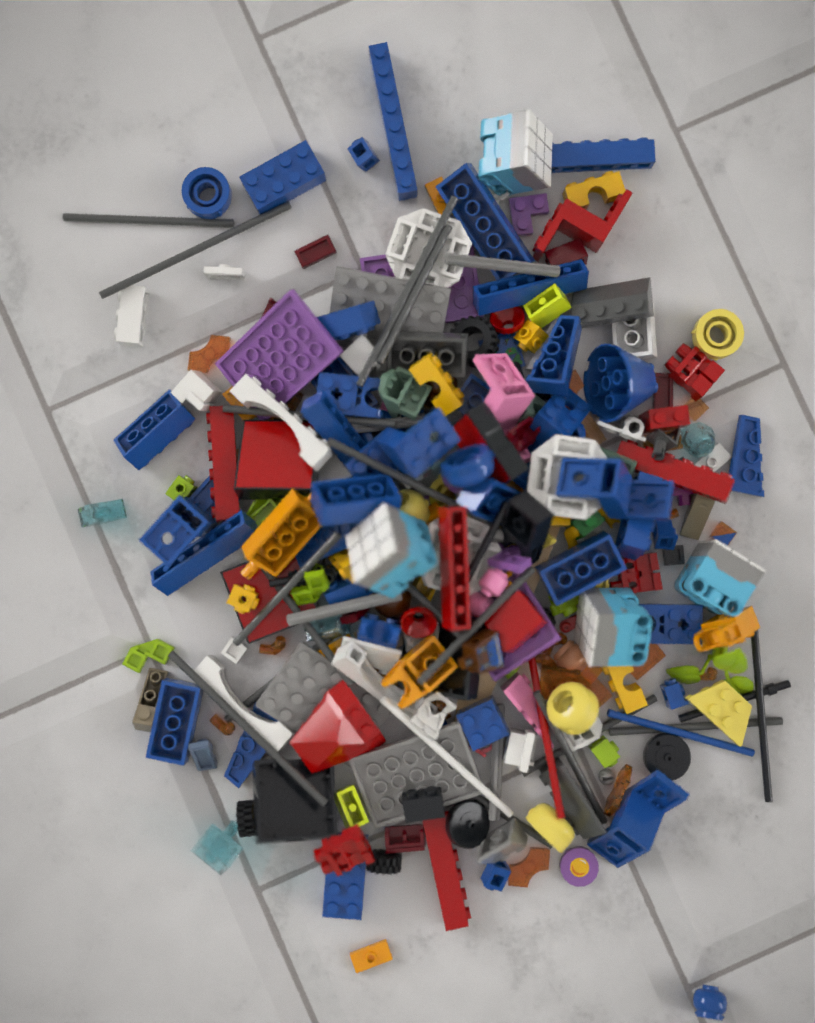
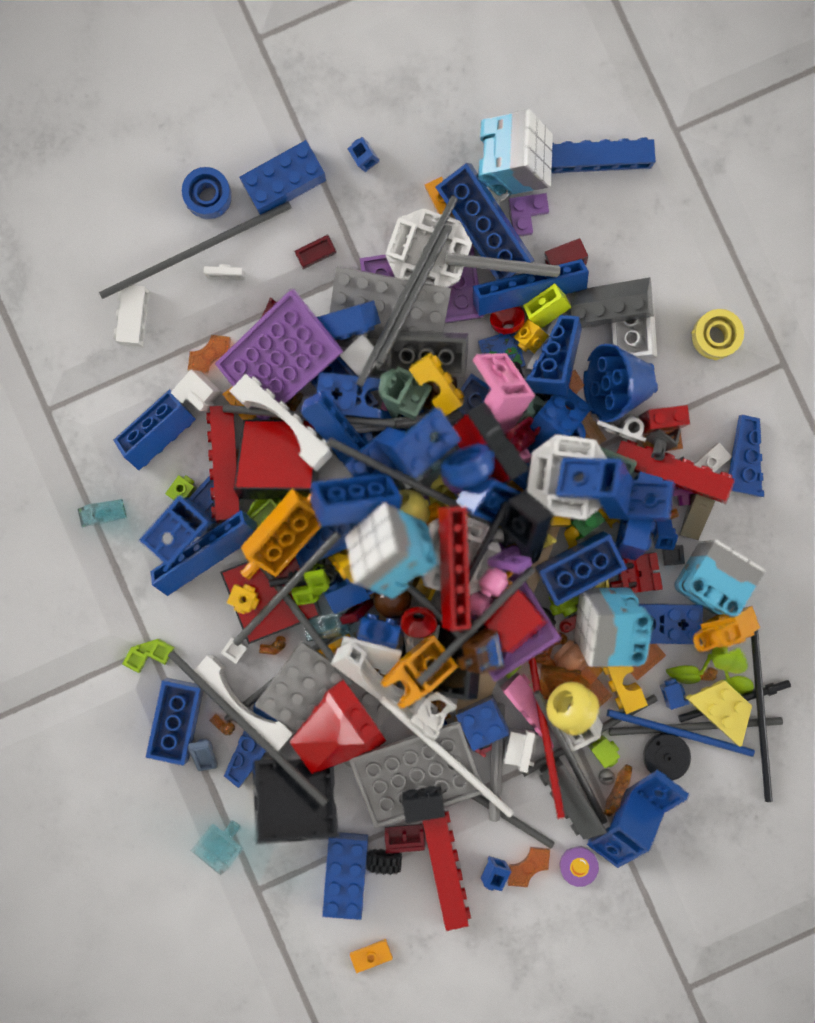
(148, 220): dark grey piece -> none
(148, 700): dark tan slope -> none
(245, 818): black tyre -> none
(340, 608): light grey axle -> none
(344, 851): red hips -> none
(350, 806): neon yellow brick -> none
(393, 121): blue brick -> none
(467, 824): black wheel -> none
(478, 325): black tyre -> none
(502, 842): light grey slope -> none
(555, 831): light yellow piece -> none
(581, 224): red bracket -> none
(607, 186): yellow arch -> none
(664, 395): dark red tile -> none
(694, 371): red hips -> none
(696, 408): clear orange tile -> none
(698, 439): clear light blue hair -> none
(710, 1003): blue piece -> none
(723, 533): tile -> none

